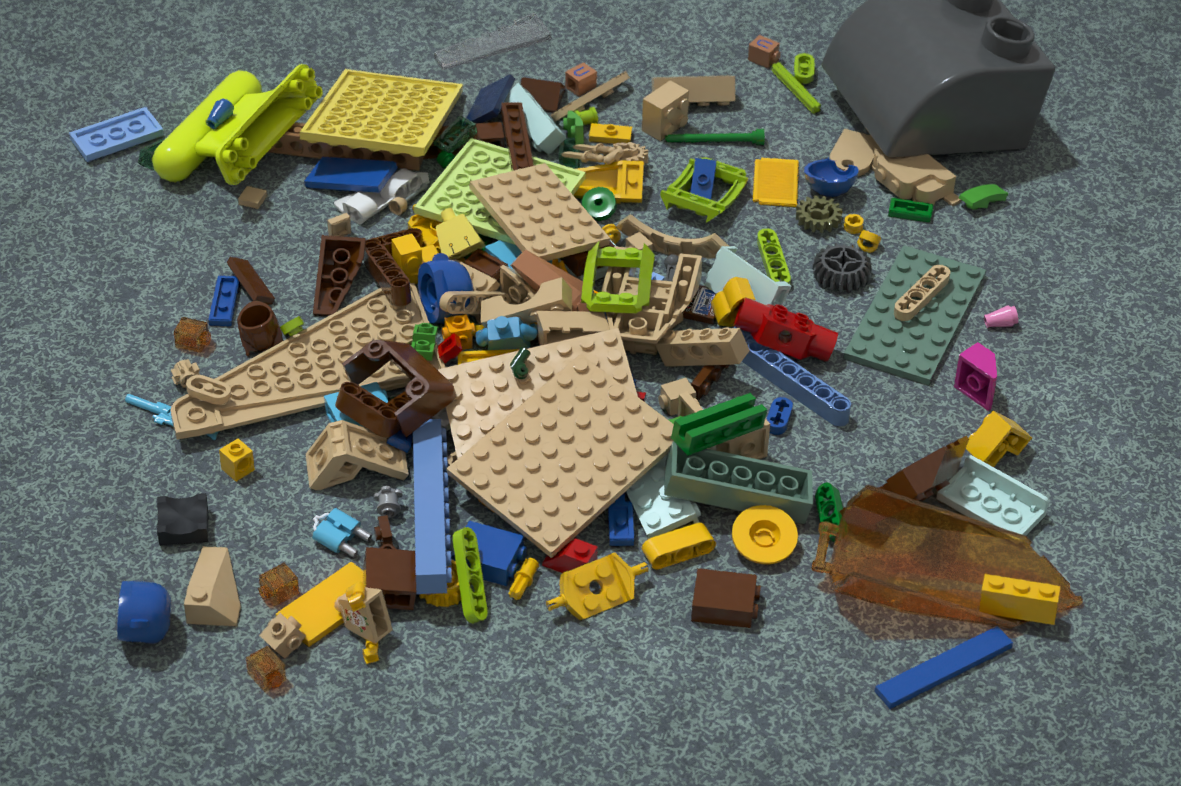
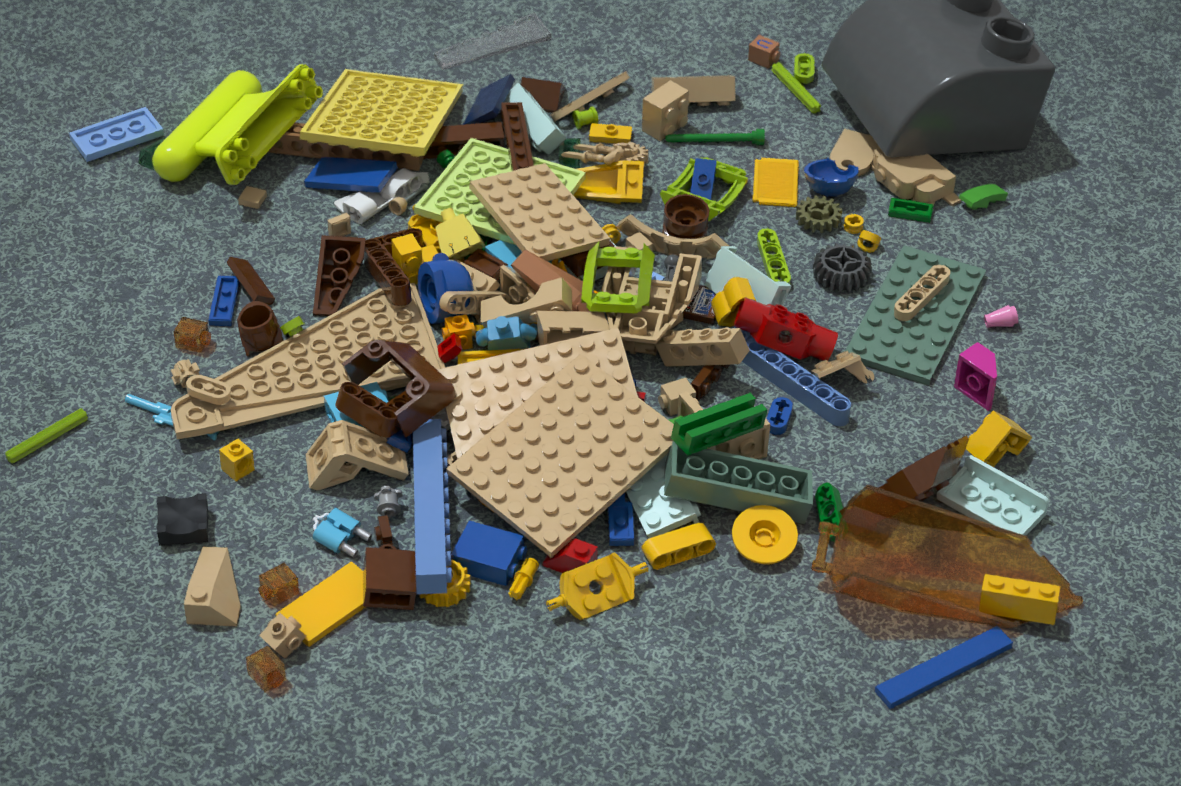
(46, 436): none -> lime axle
(143, 612): blue piece -> none
(220, 112): blue cone -> none
(365, 615): tan torso -> none
(425, 339): bright green slope -> none
(456, 126): clear green slope -> none
(473, 603): lime beam -> none
(518, 364): dark green arm -> none
(574, 126): bright green slope -> none
(581, 79): nougat brick -> none
(596, 195): green piece -> none
(686, 217): none -> reddish brown wheel
(725, 598): reddish brown brick -> none
(846, 360): none -> tan plate

